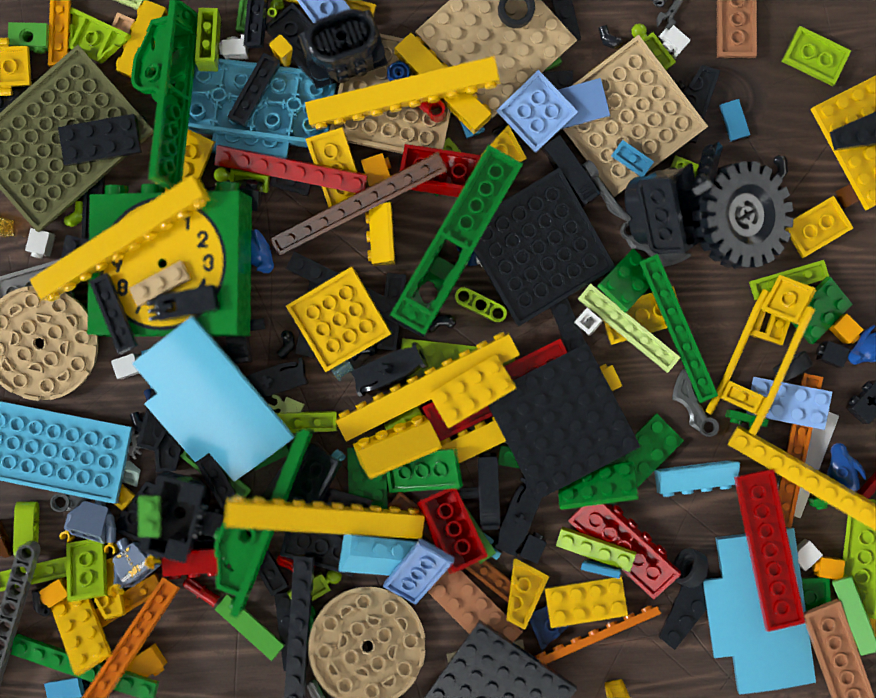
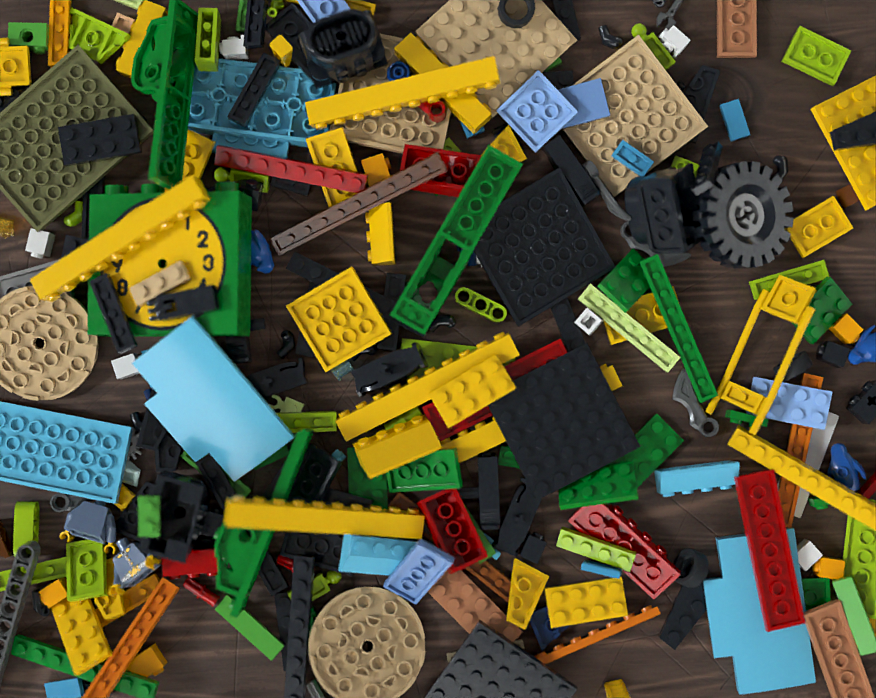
(775, 330): yellow plate -> none

